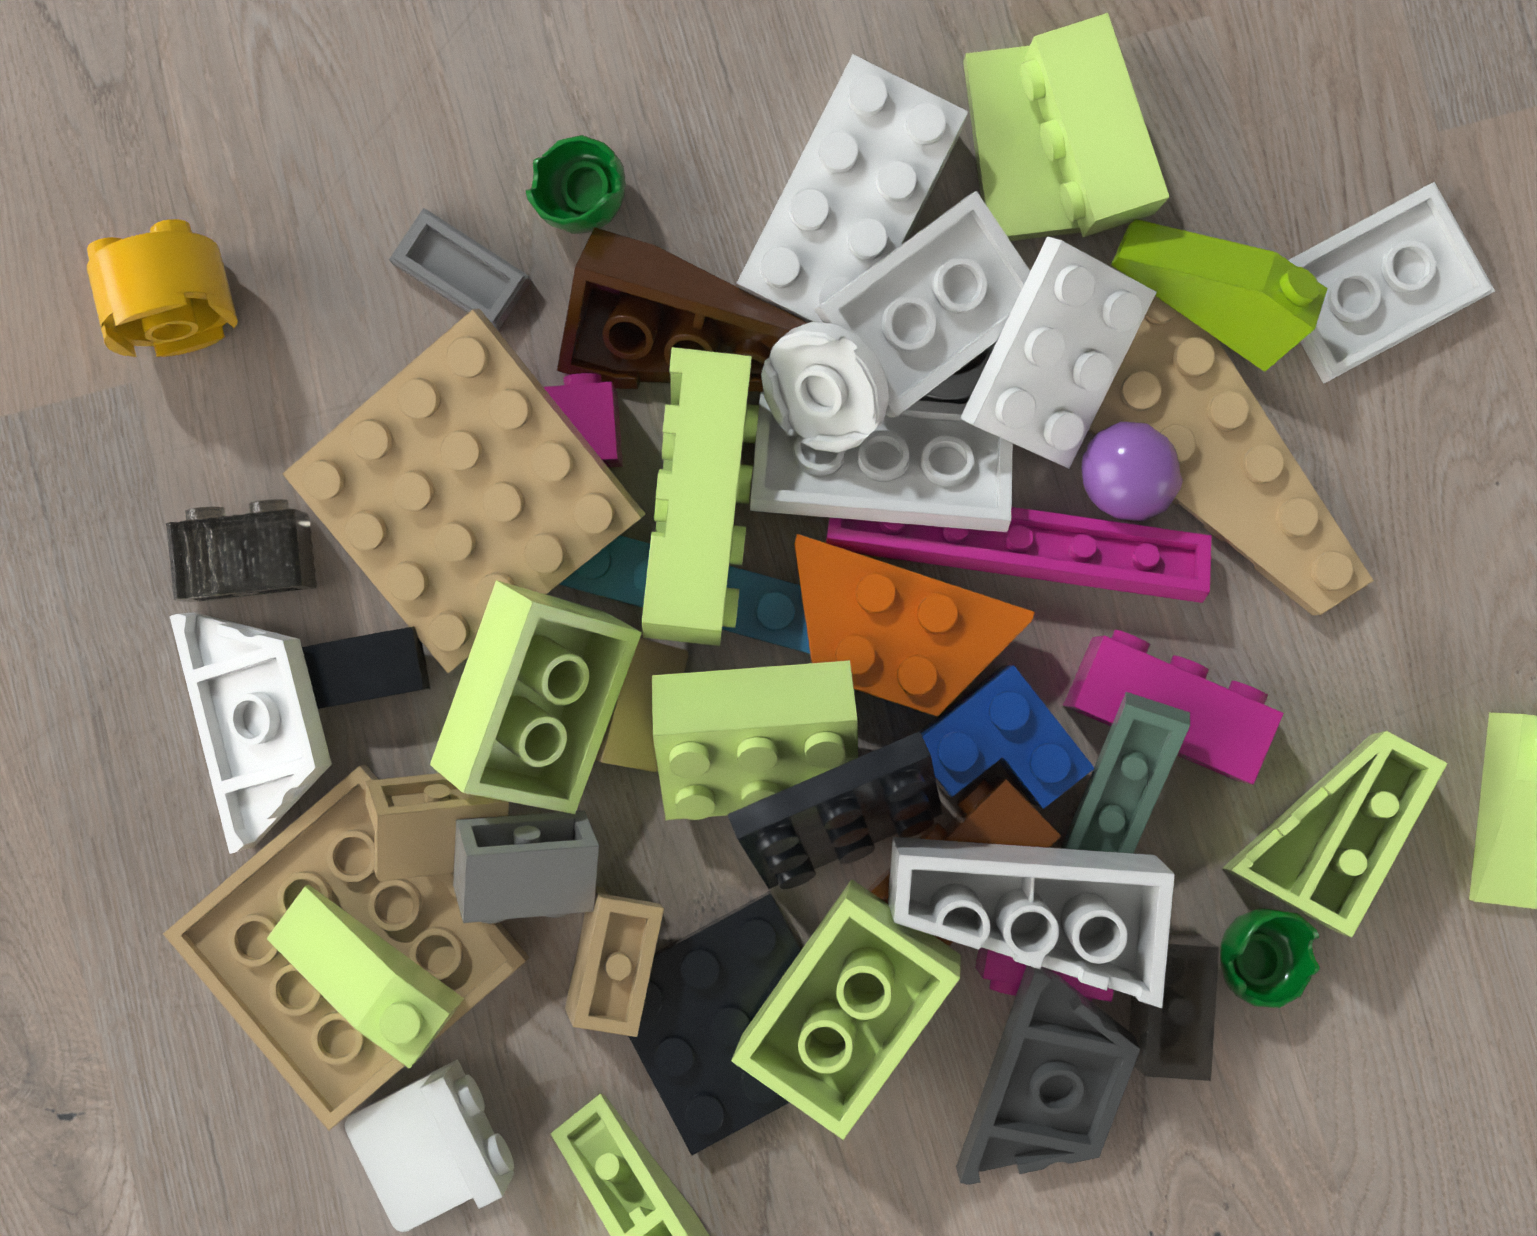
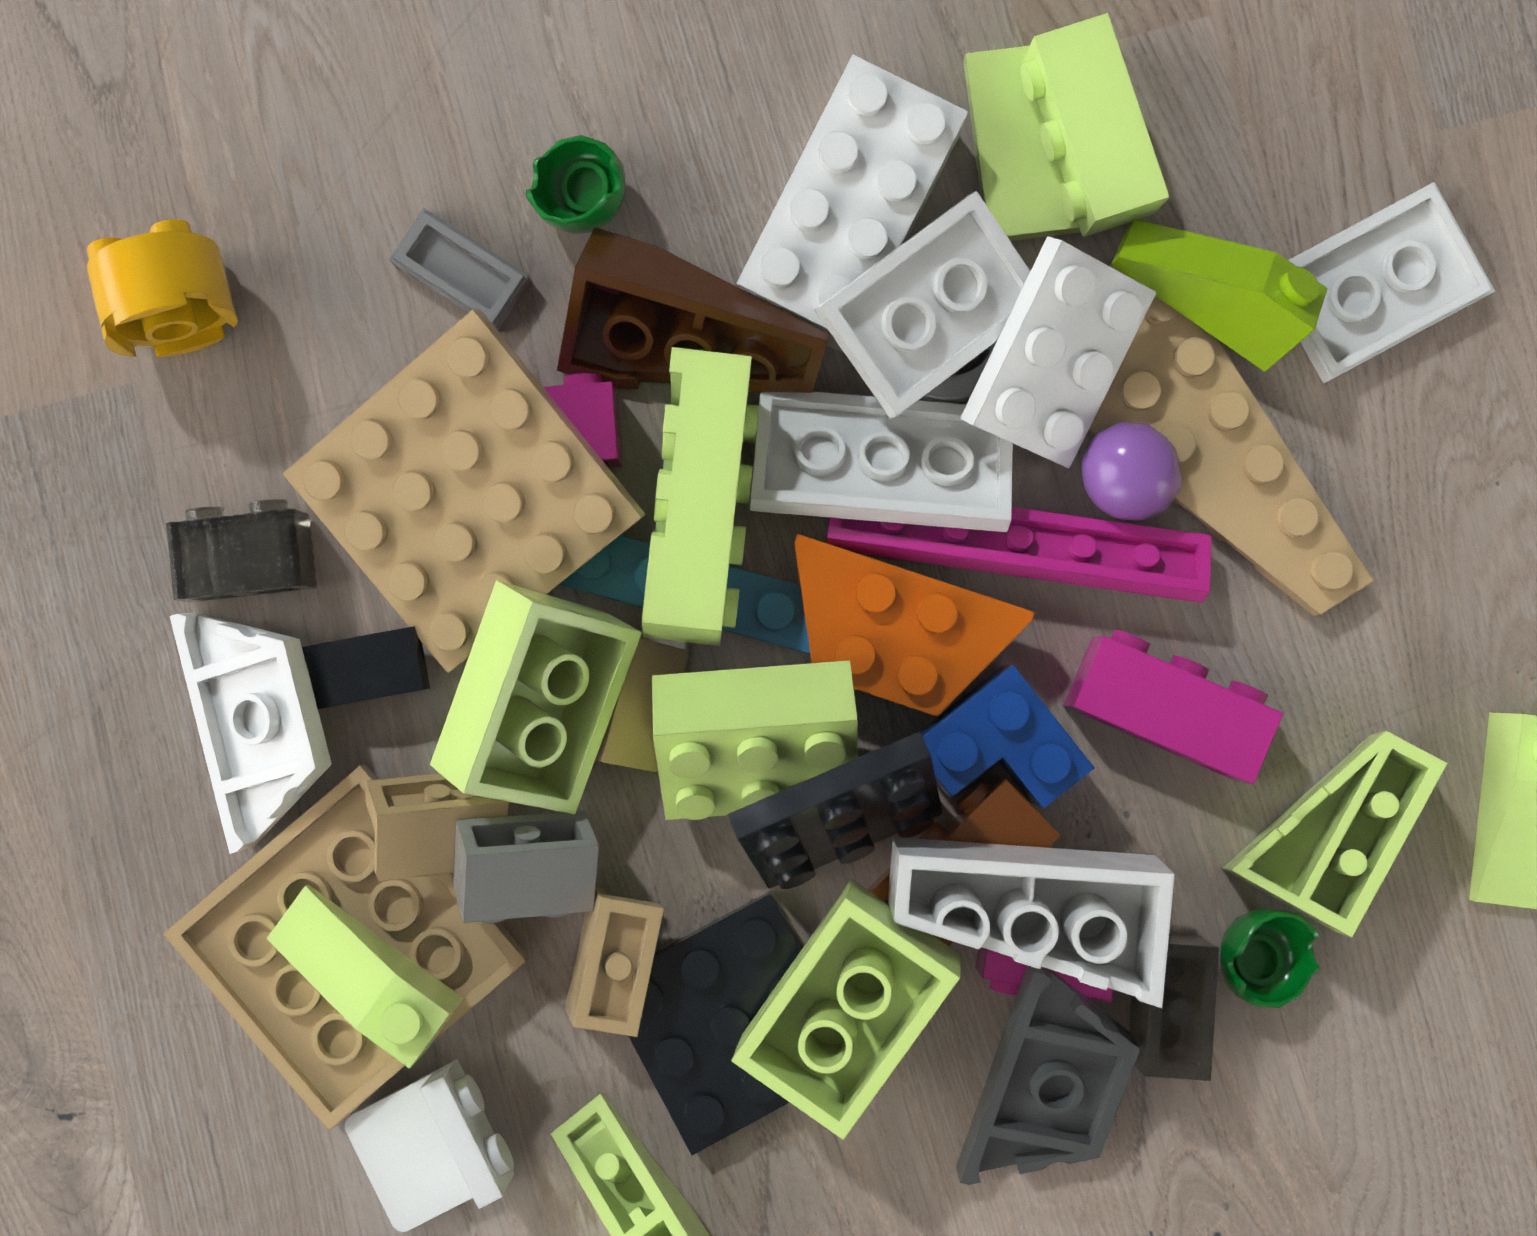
(825, 386): white tile -> none
(1128, 776): sand green plate -> none

